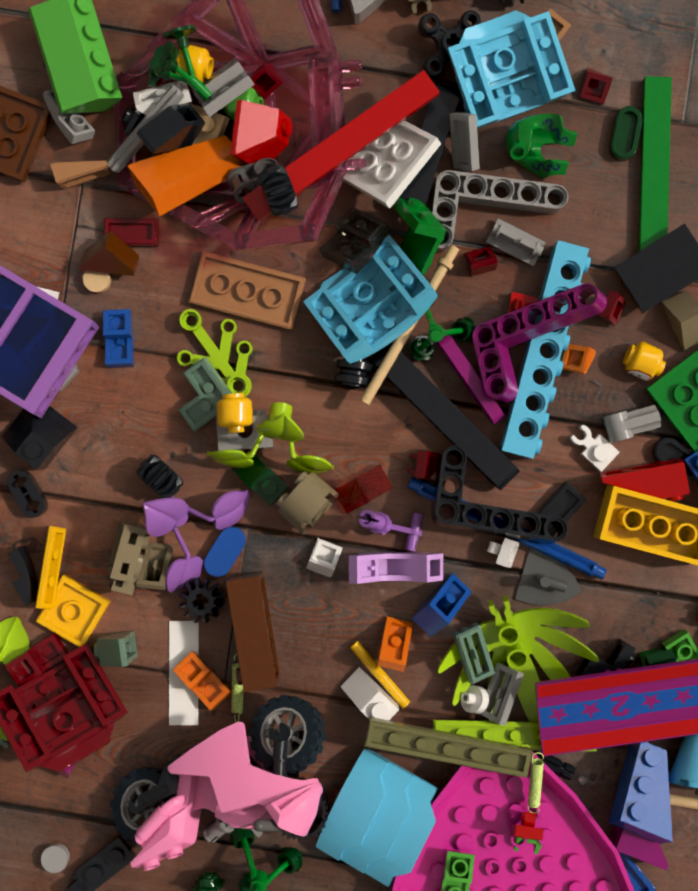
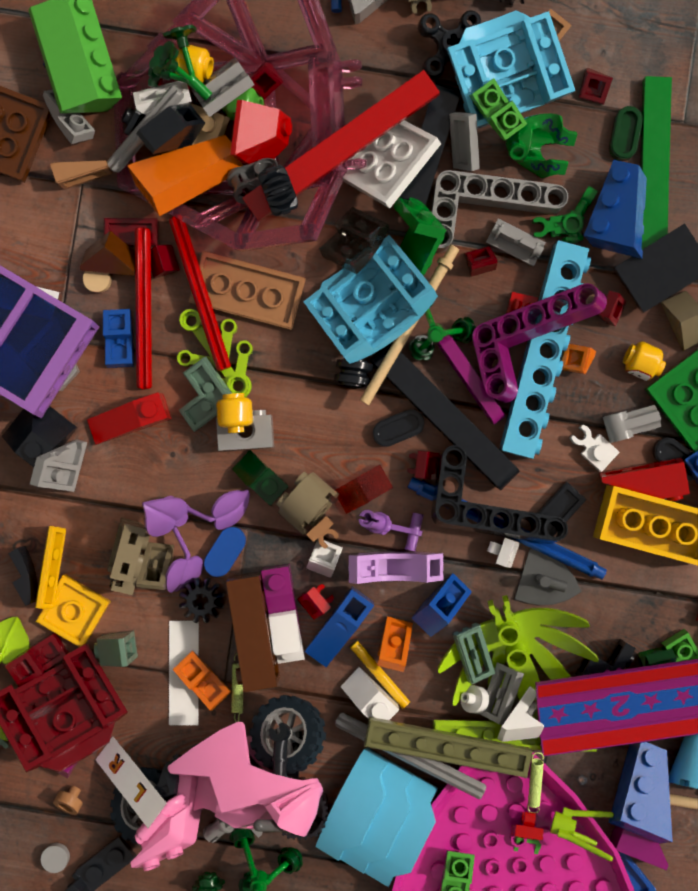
(21, 496): black beam -> none
(59, 467): none -> light grey wing
(68, 801): none -> medium nougat tile
(129, 418): none -> red slope
(131, 782): none -> white sticker
(143, 308): none -> red axle
(159, 476): black gear -> none
(163, 260): none -> dark red slope
(200, 294): none -> red axle
(277, 427): lime plant -> none
(279, 589): none -> magenta slope
(286, 636): none -> white slope
(314, 602): none -> red tile
(320, 529): none -> medium nougat tile
(340, 626): none -> blue slope
(398, 428): none -> black tile
(433, 767): none -> light grey axle
(497, 110): none -> bright green slope
(520, 722): none -> white slope
(557, 766): black axle -> none
(565, 826): none -> lime plant
(568, 224): none -> green piece
(619, 211): none -> blue wedge

